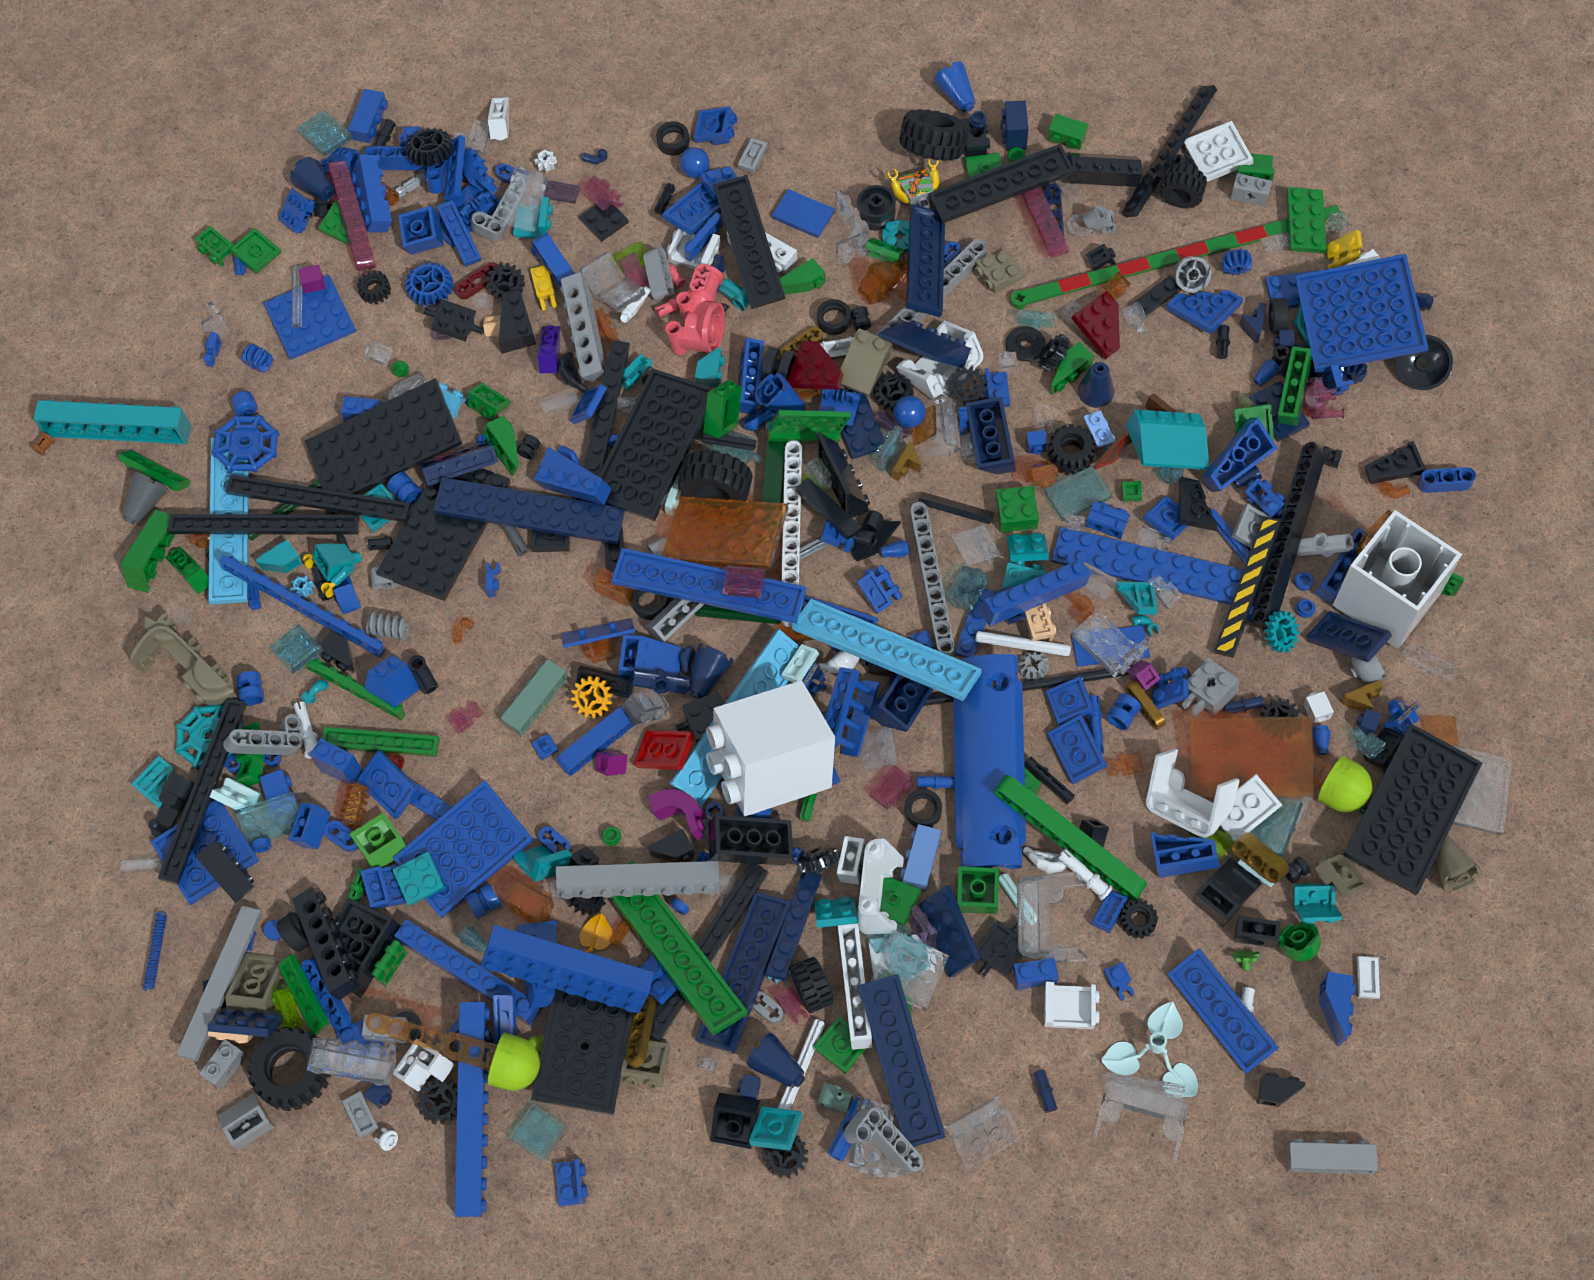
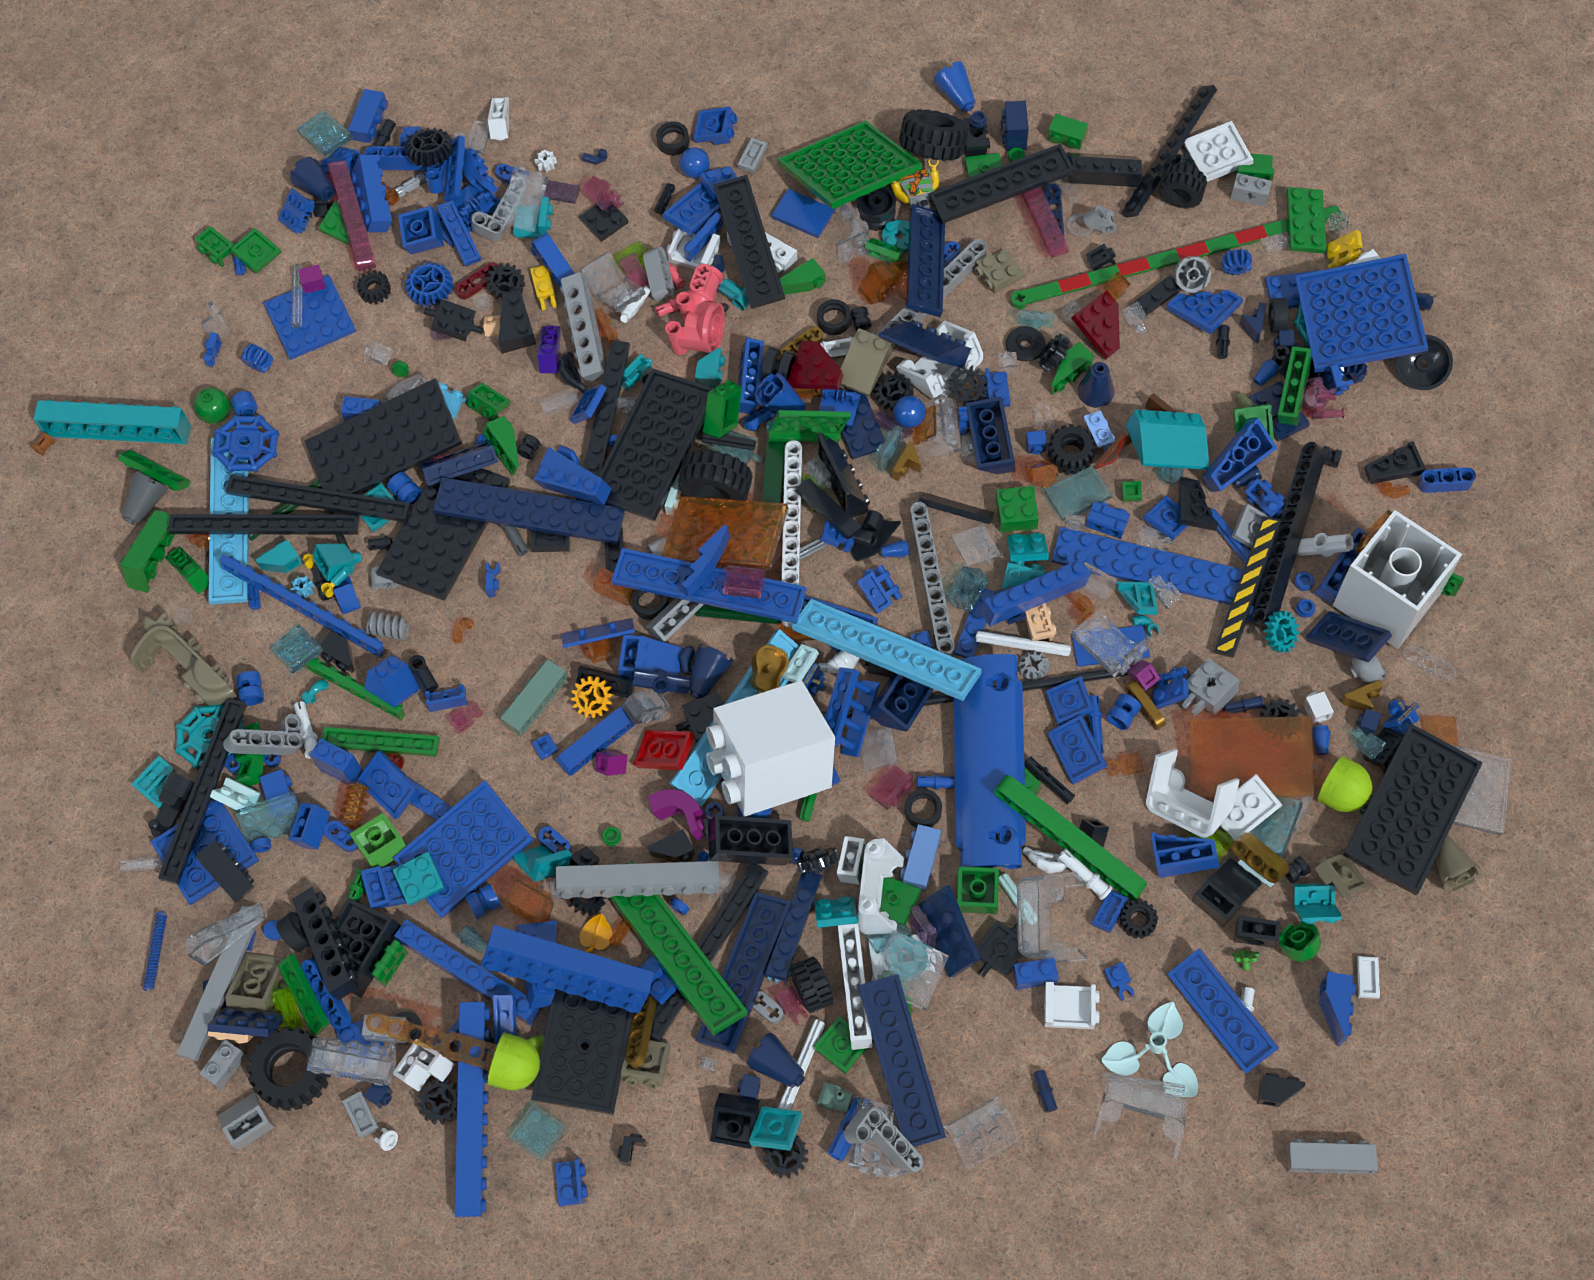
(211, 405): none -> green cylinder
(218, 936): none -> clear wedge
(446, 698): none -> blue hinge
(626, 1151): none -> black bracket
(709, 554): none -> blue slope
(768, 667): none -> pearl gold piece
(849, 164): none -> green plate

